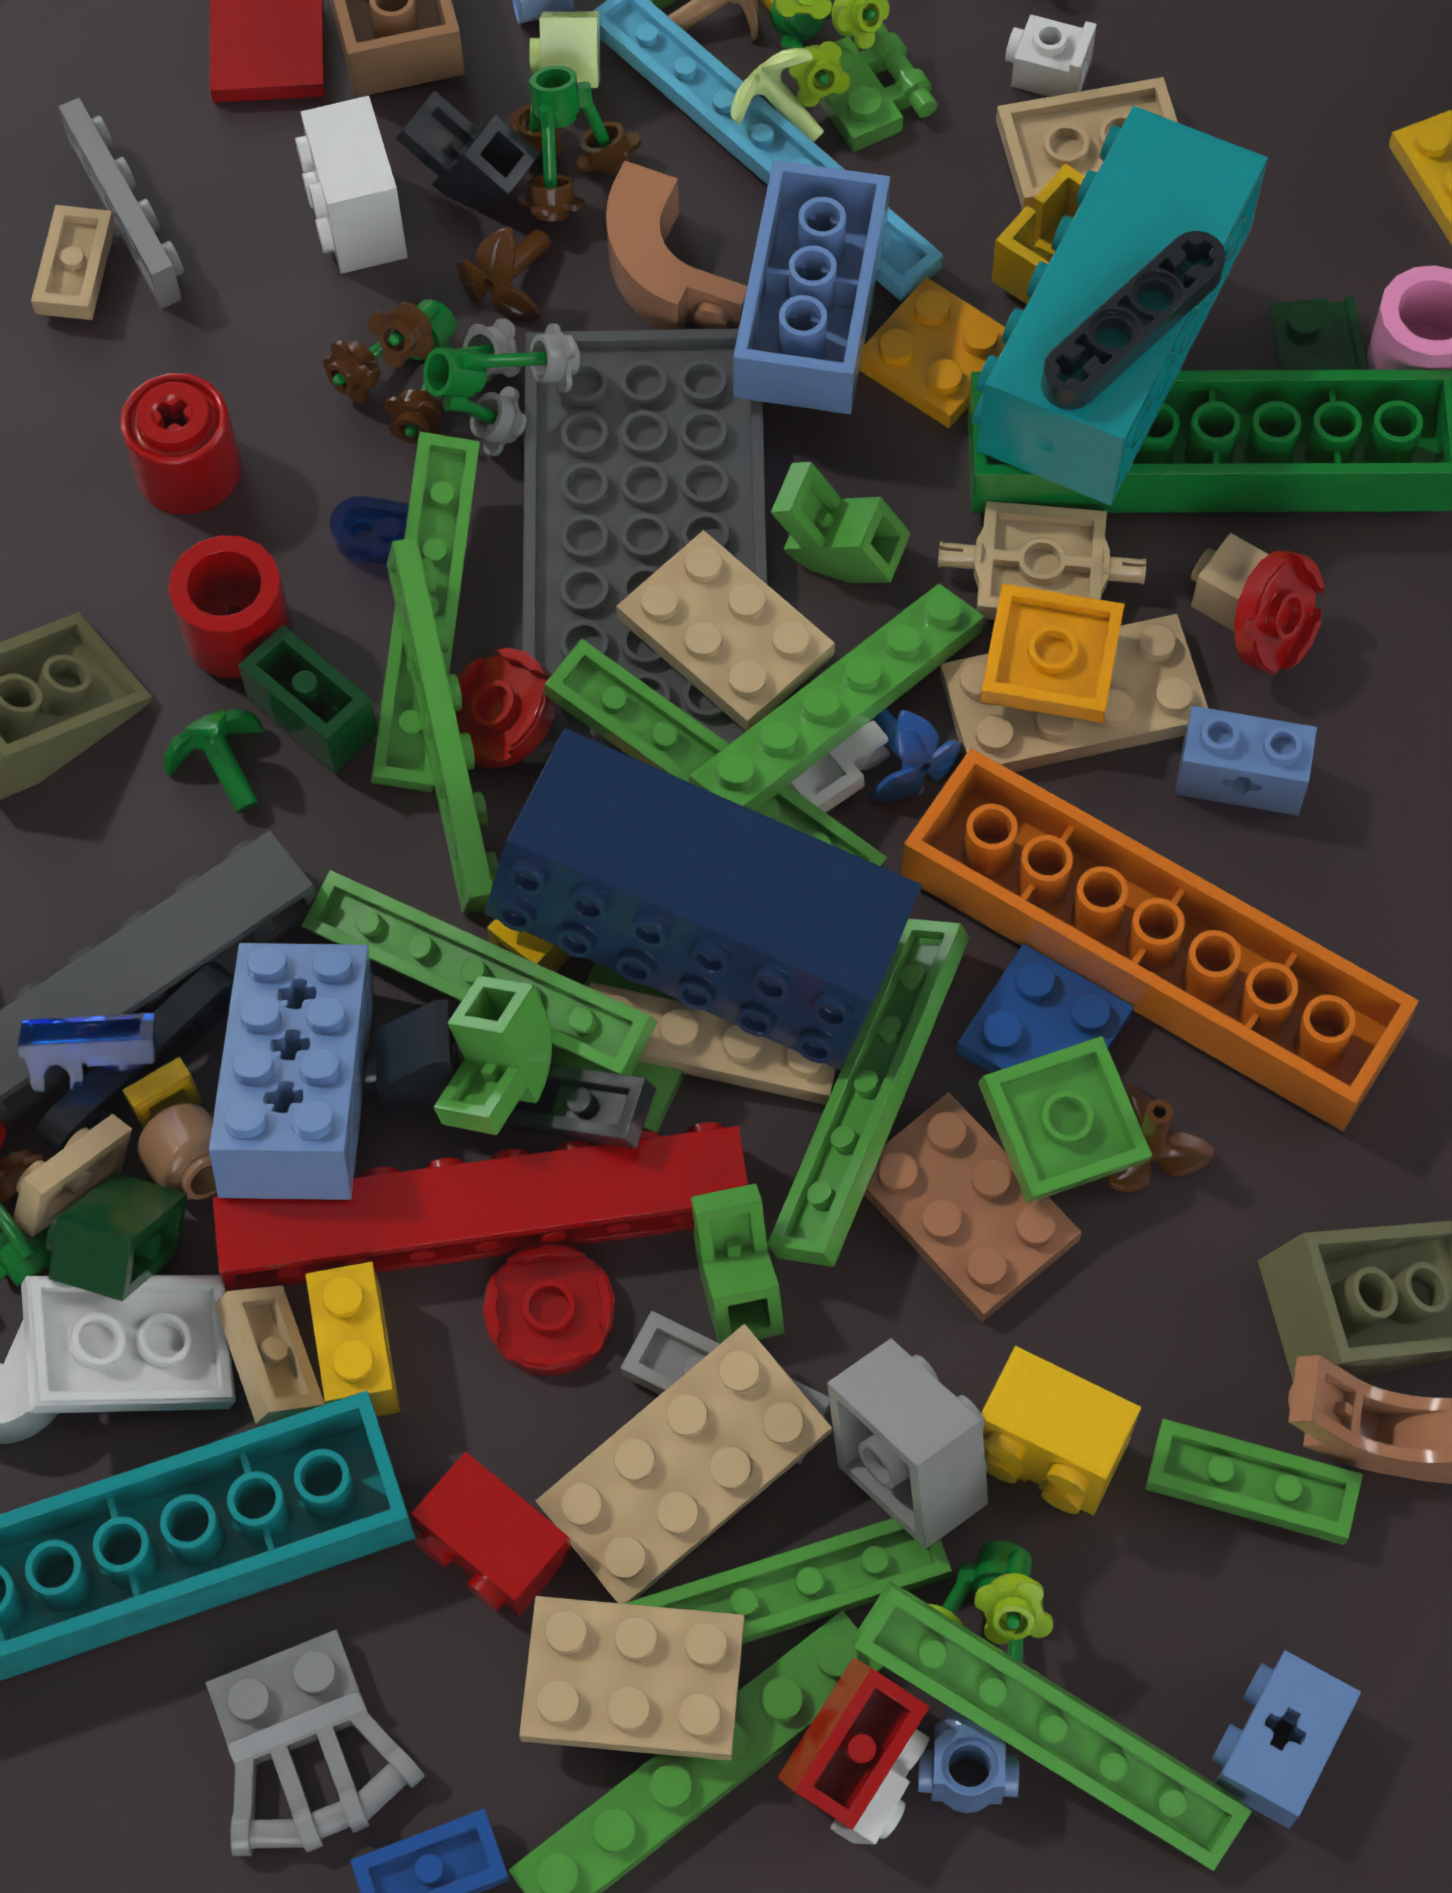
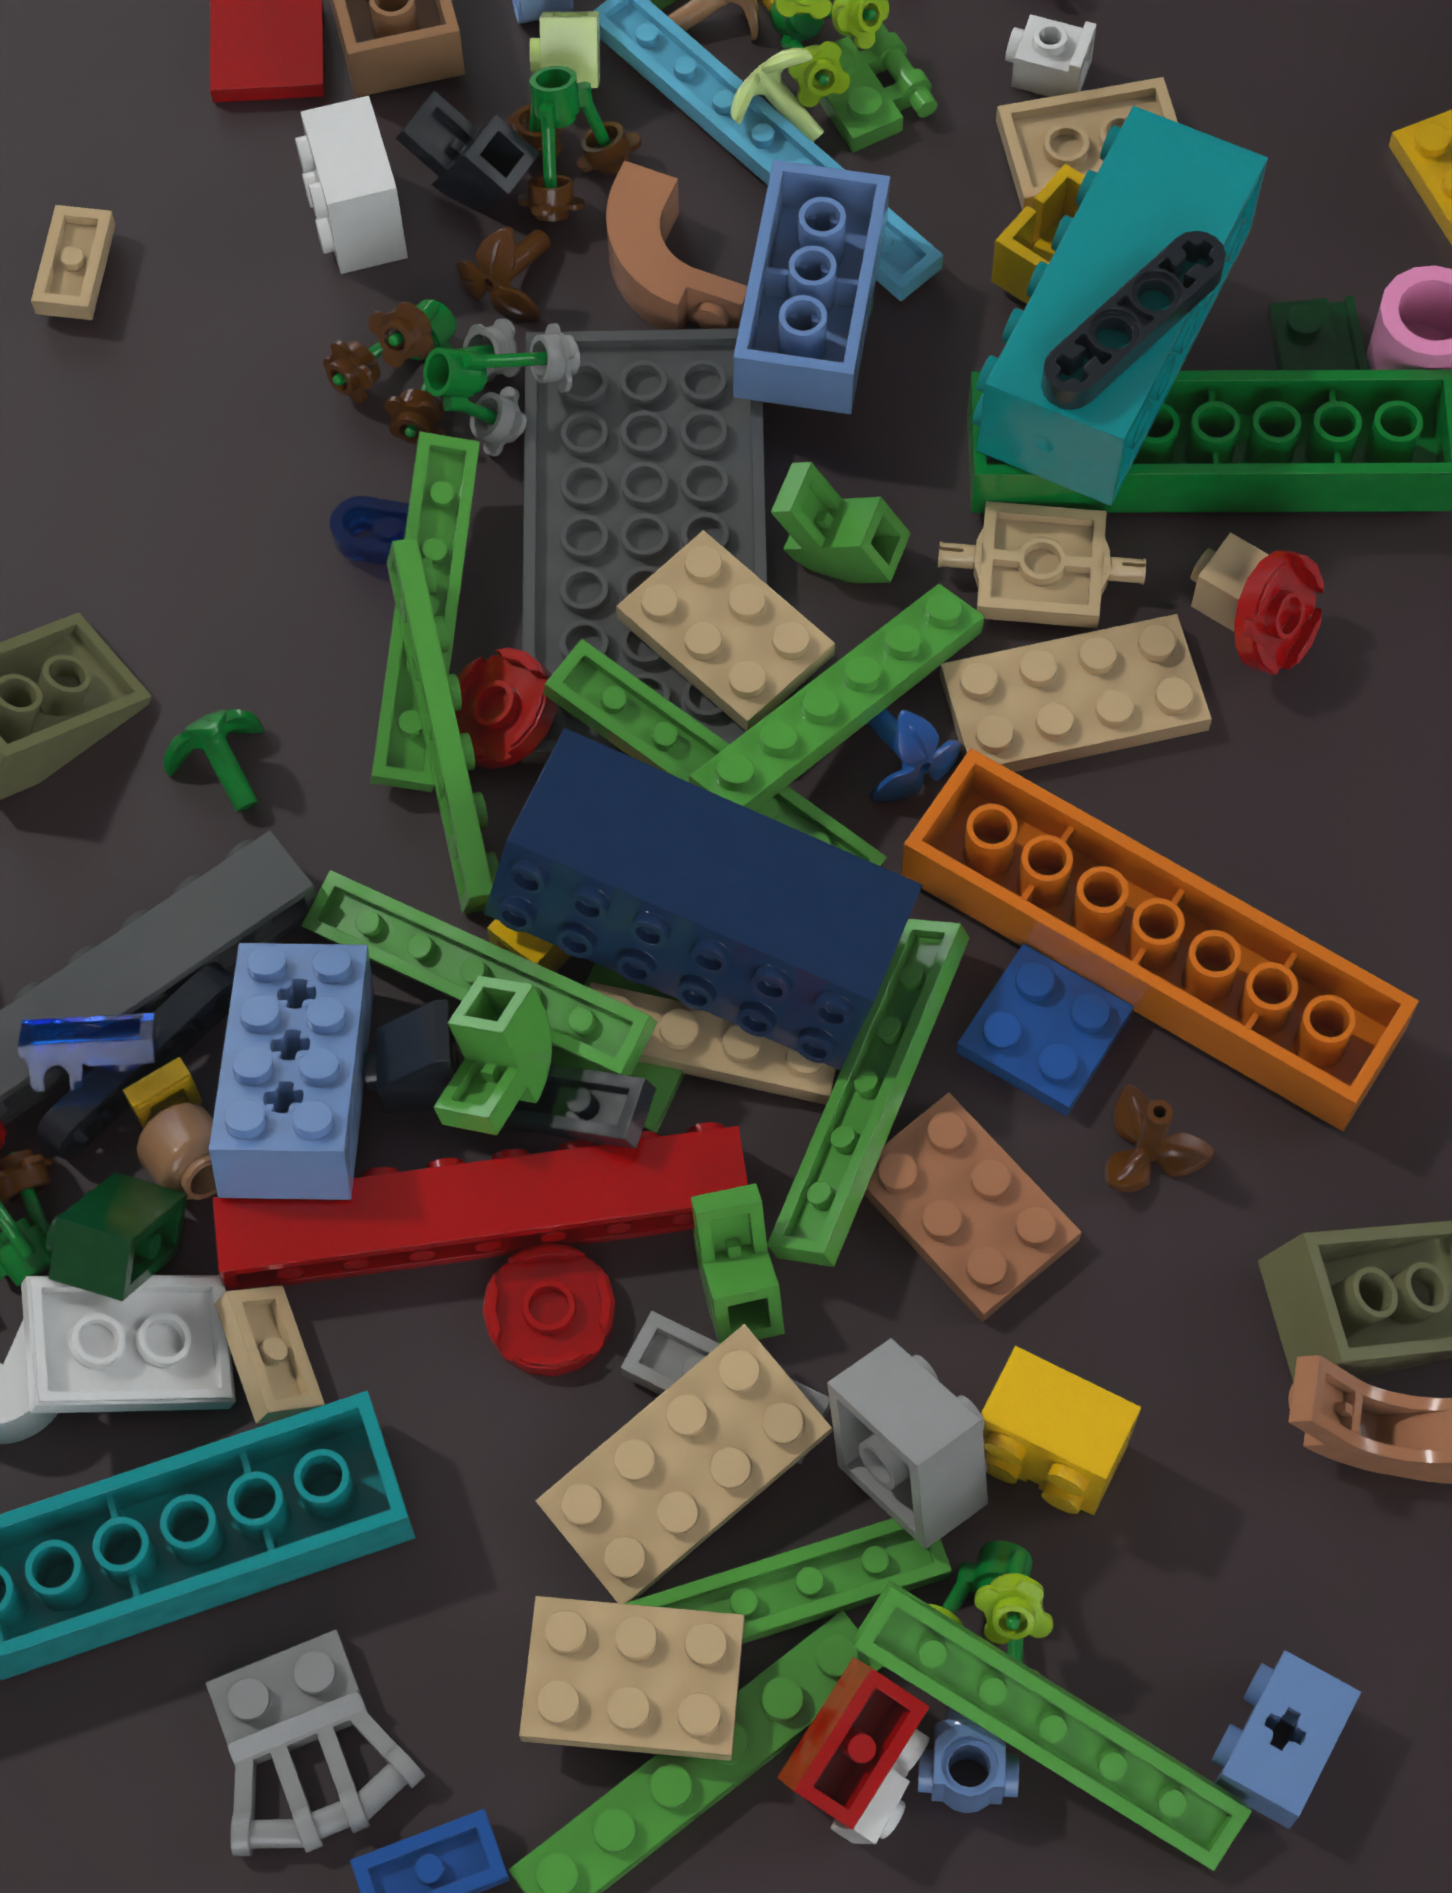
(66, 1177): tan plate -> none
(114, 186): light grey plate -> none
(180, 443): red piece -> none
(227, 601): red piece -> none
(309, 698): dark green brick -> none
(352, 1336): yellow brick -> none
(490, 1535): red brick -> none
(839, 772): white plate -> none
(931, 350): light orange plate -> none
(1052, 653): light orange plate -> none
(1064, 1119): bright green plate -> none
(1246, 760): medium blue brick -> none
(1254, 1481): bright green plate -> none

